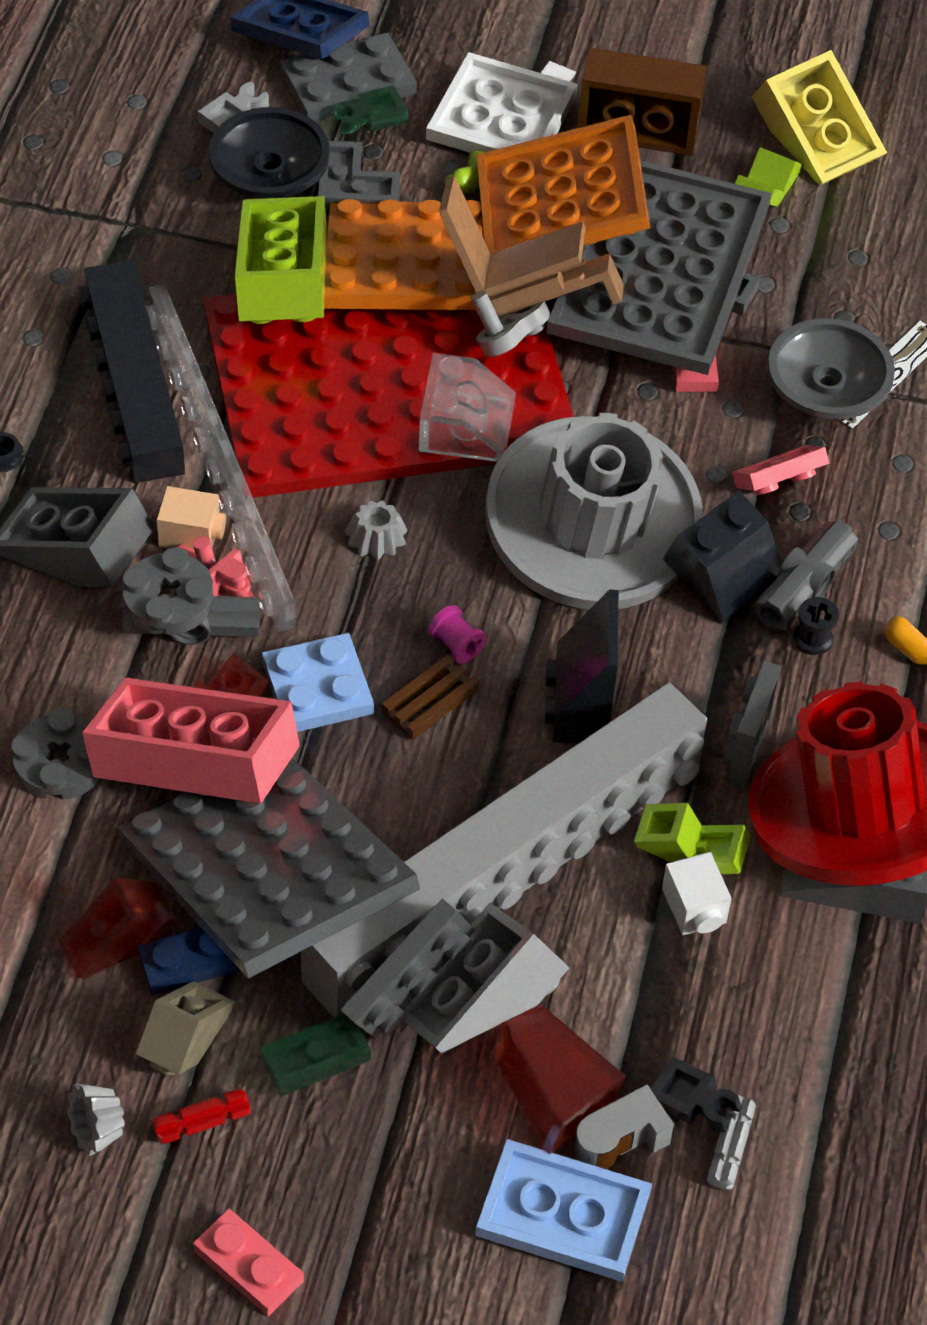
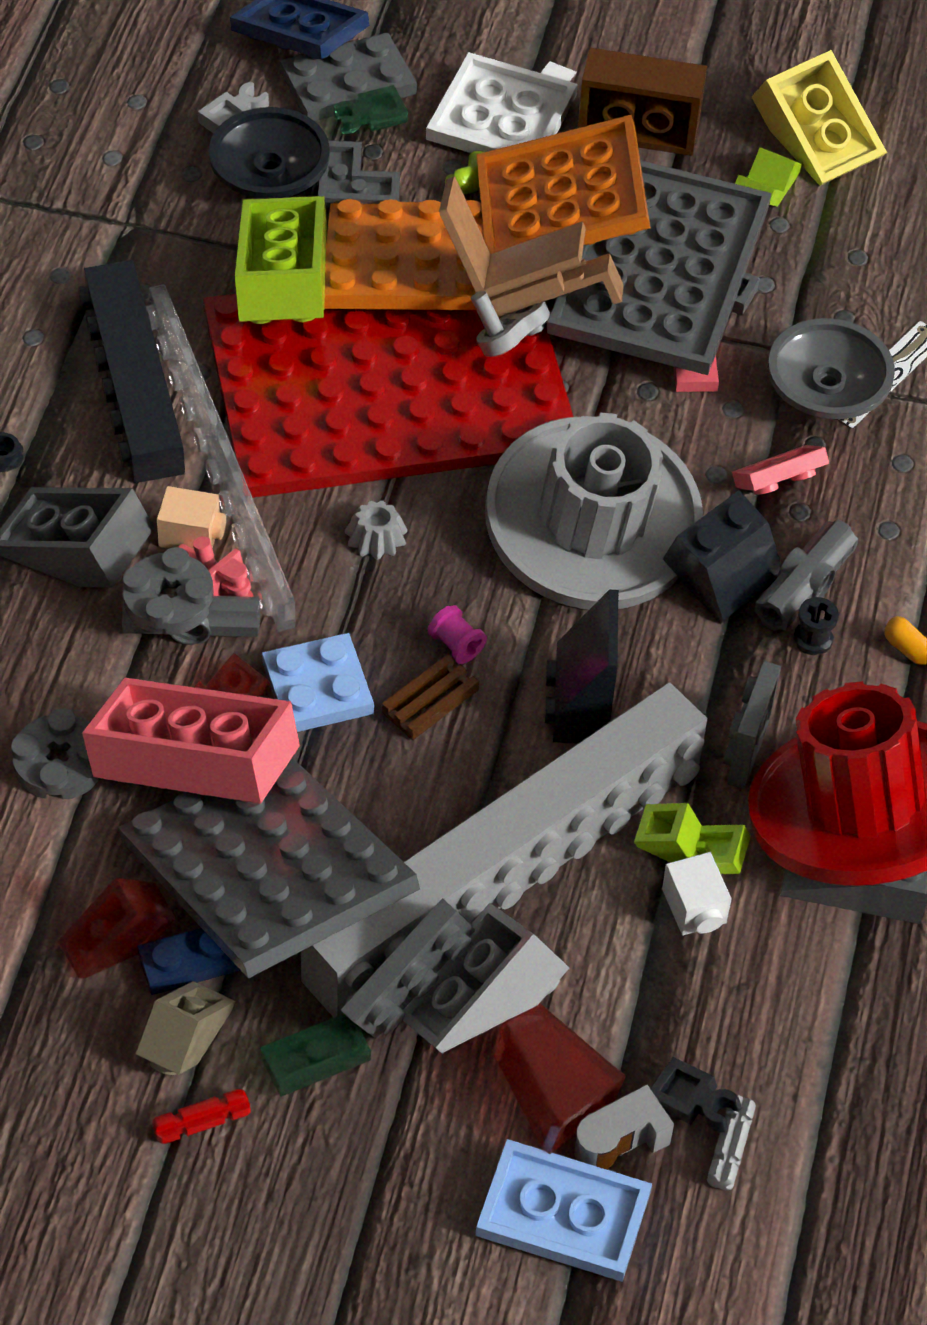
(94, 1117): light grey piece -> none
(248, 1262): coral plate -> none
(465, 410): clear slope -> none

